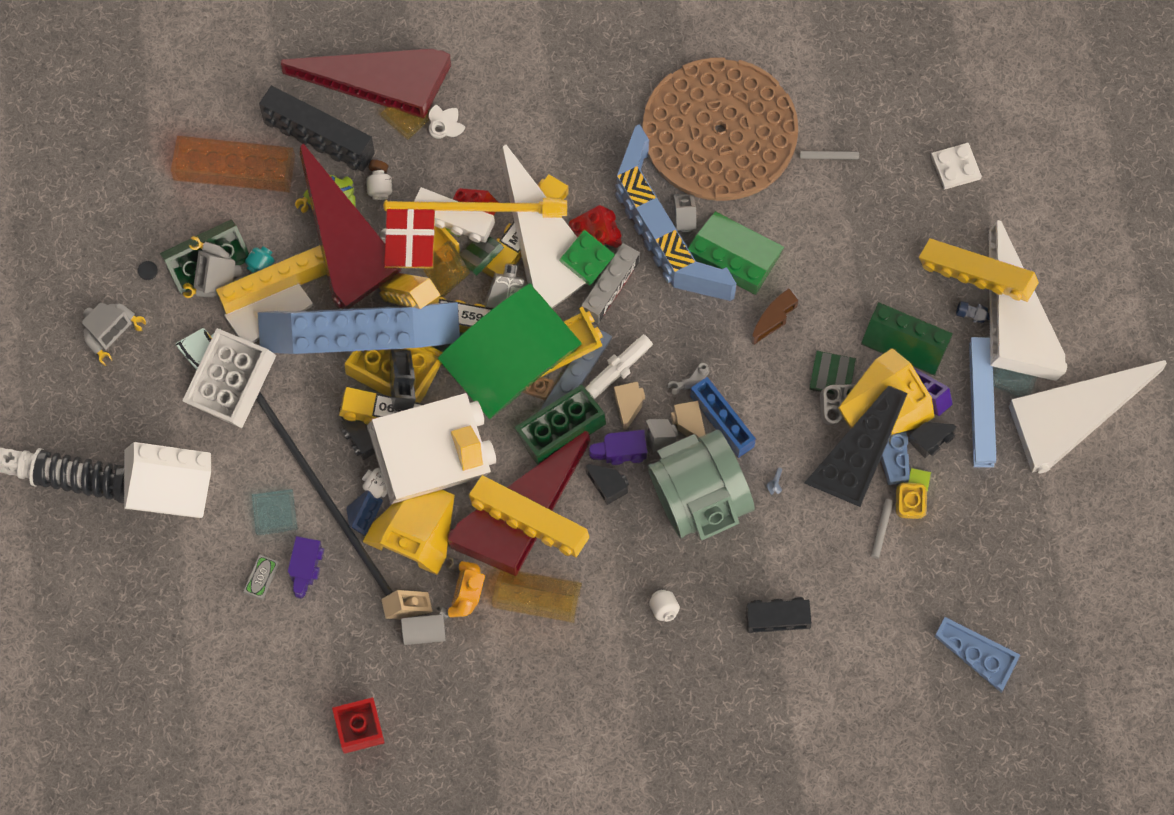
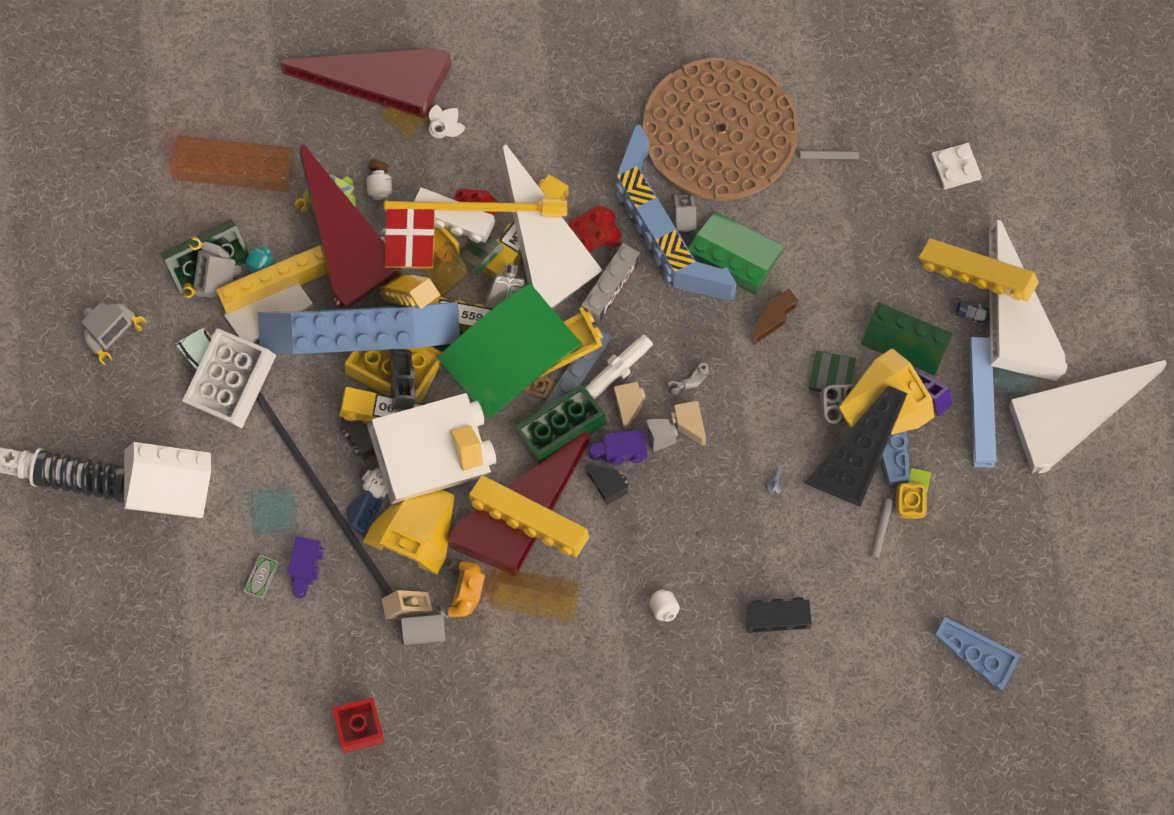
(147, 270): black piece -> none
(316, 129): black brick -> none
(587, 257): green plate -> none
(701, 485): sand green cylinder -> none
(723, 417): blue brick -> none
(930, 436): black slope -> none

